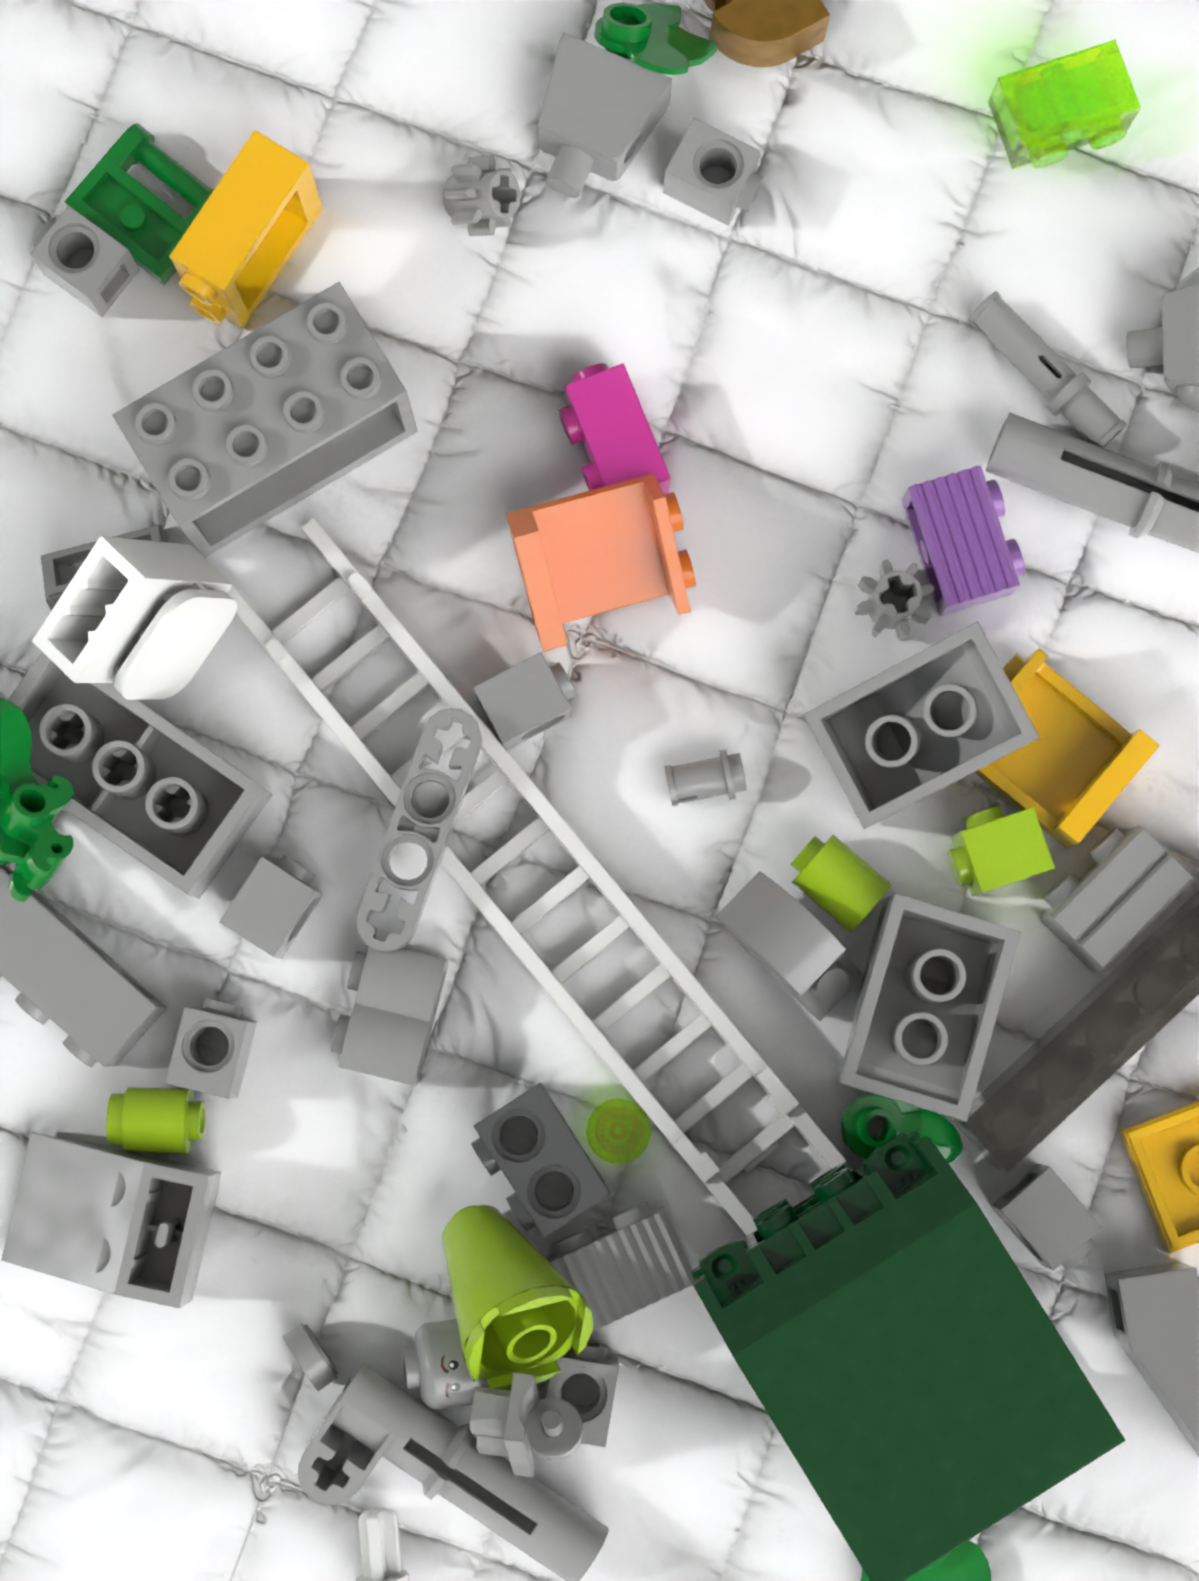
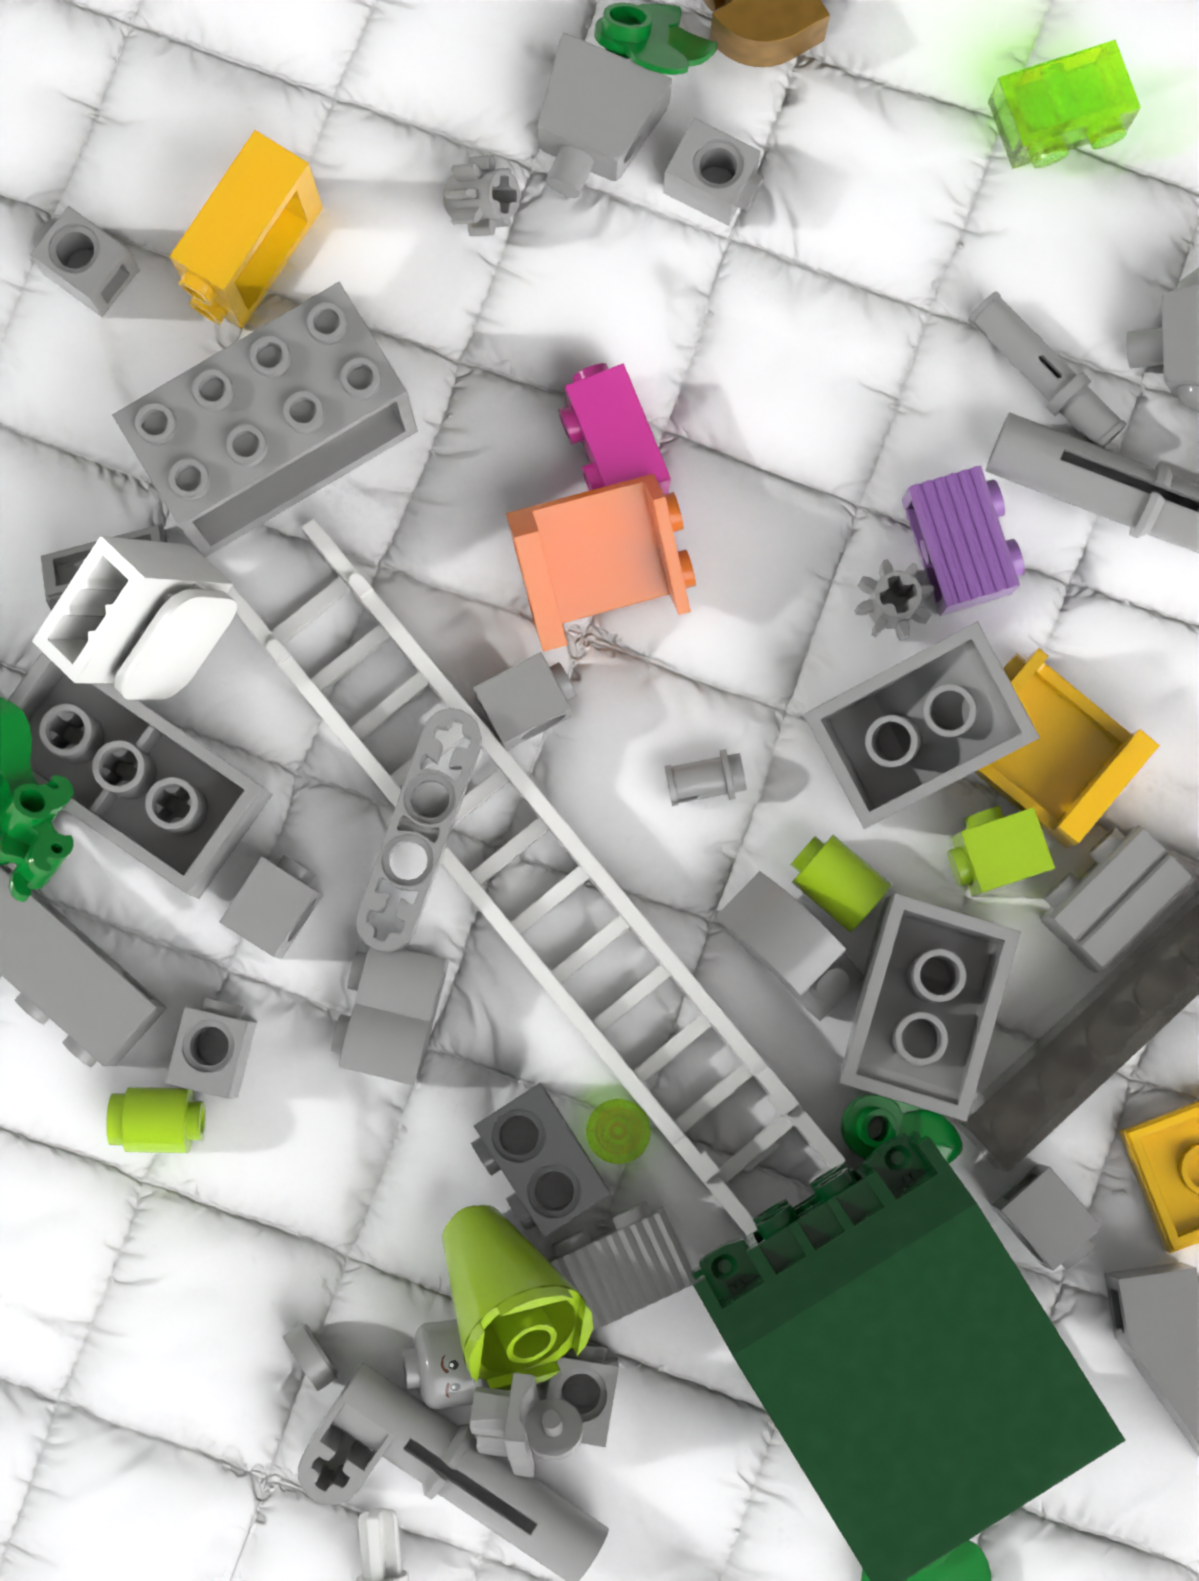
(111, 1219): light grey slope -> none
(130, 210): green plate -> none

